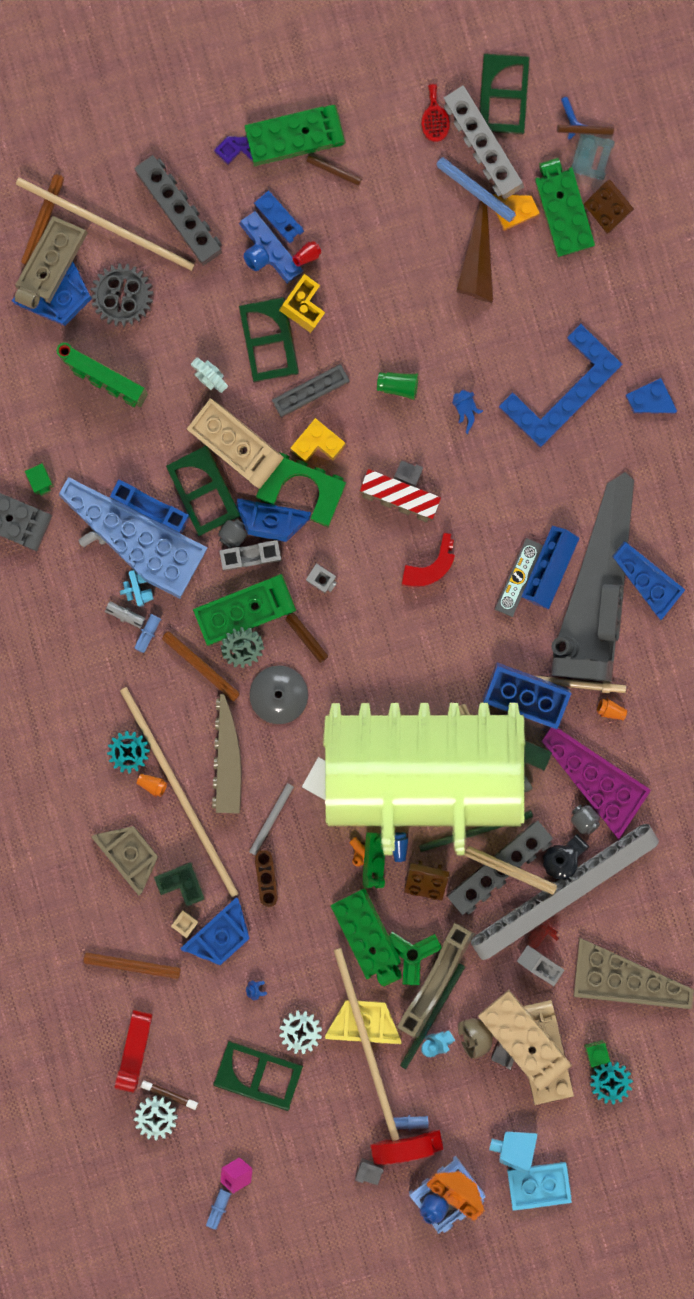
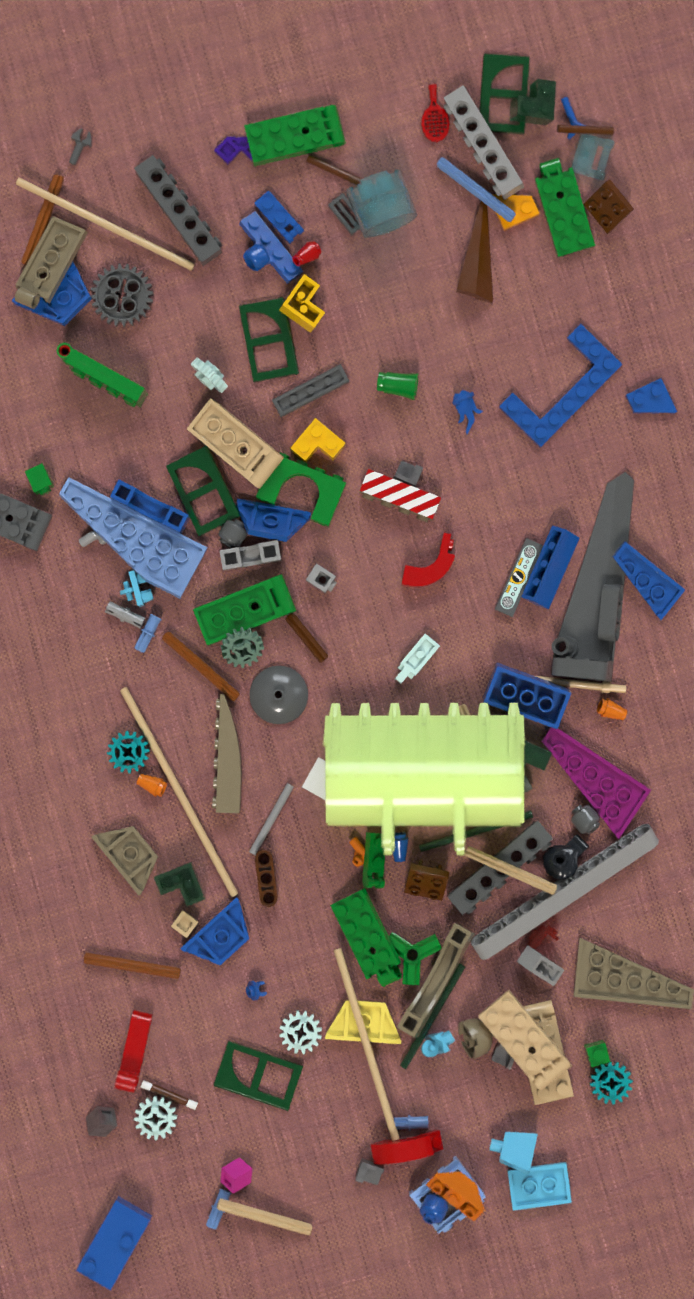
(79, 145): none -> dark grey bar
(101, 1121): none -> flat silver panel
(114, 1243): none -> blue brick
(264, 1216): none -> tan axle
(336, 201): none -> dark grey tile
(381, 203): none -> clear light blue brick
(417, 658): none -> light aqua hinge
(536, 108): none -> clear green brick

